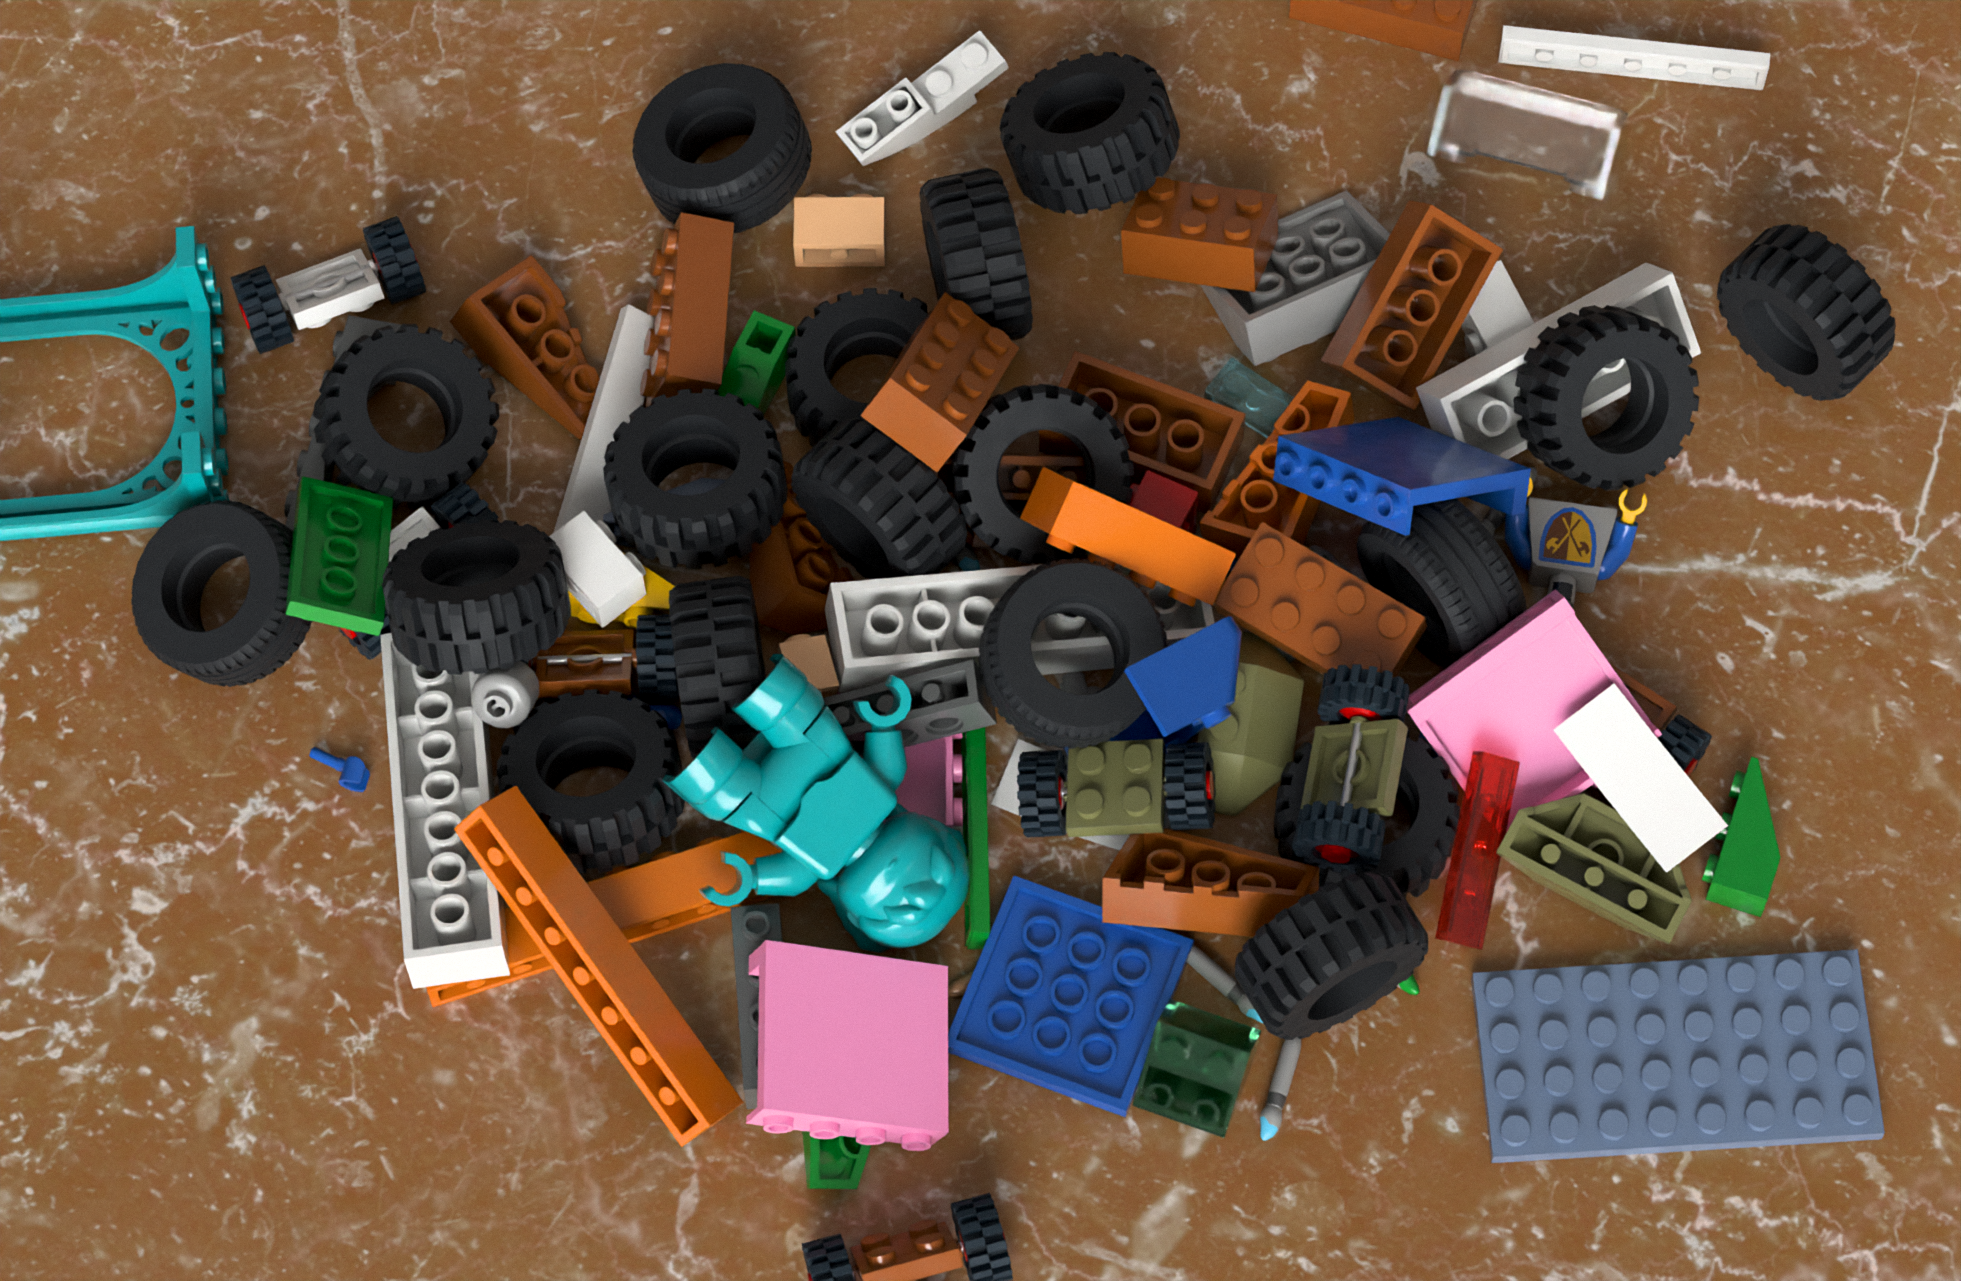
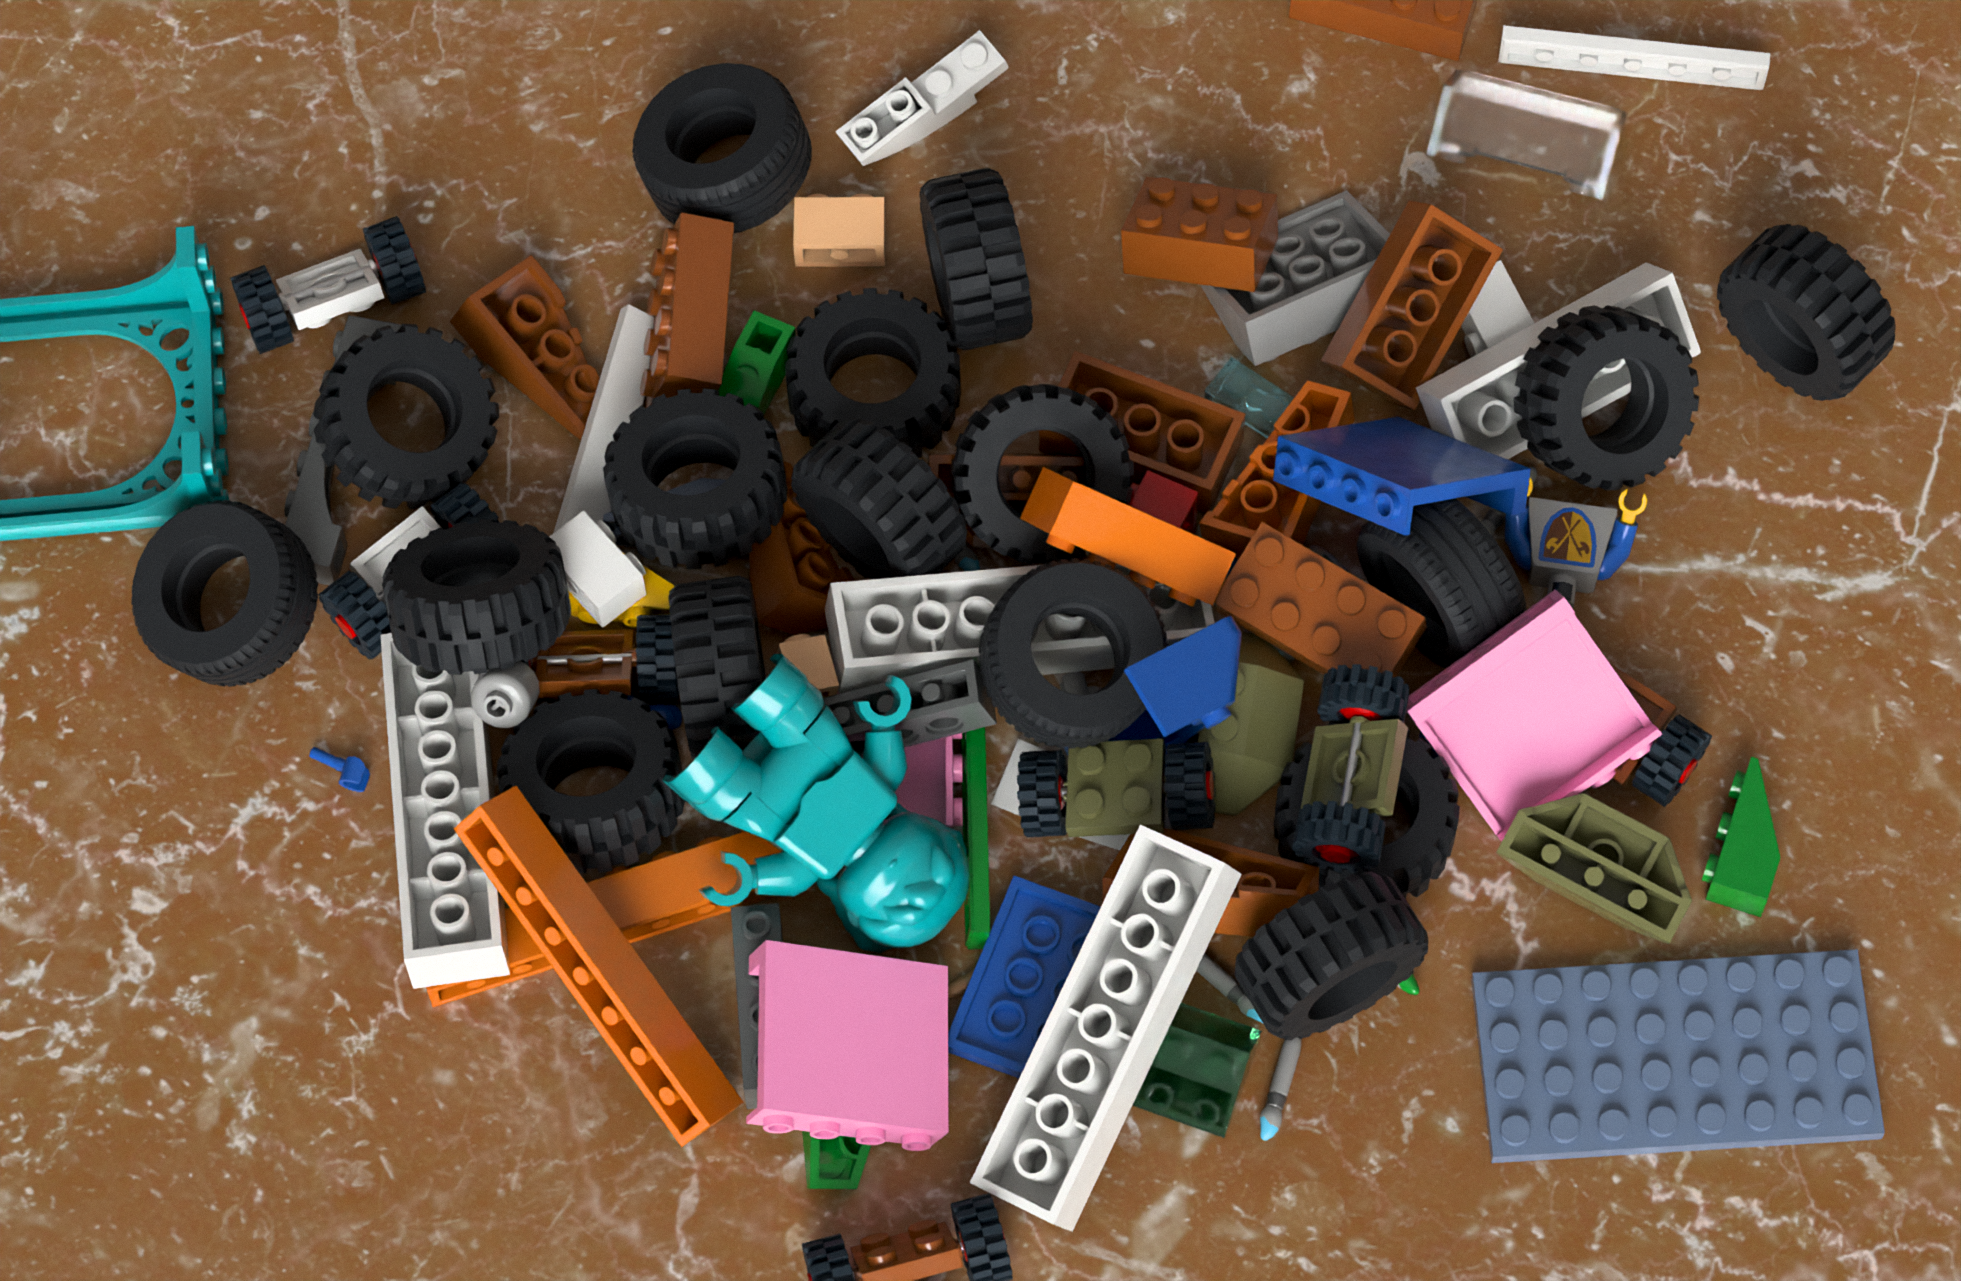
(339, 556): green plate -> none
(940, 381): dark orange brick -> none
(1090, 132): black tyre -> none
(1106, 1028): none -> white brick
(1474, 854): clear red tile -> none
(1640, 778): white sticker -> none

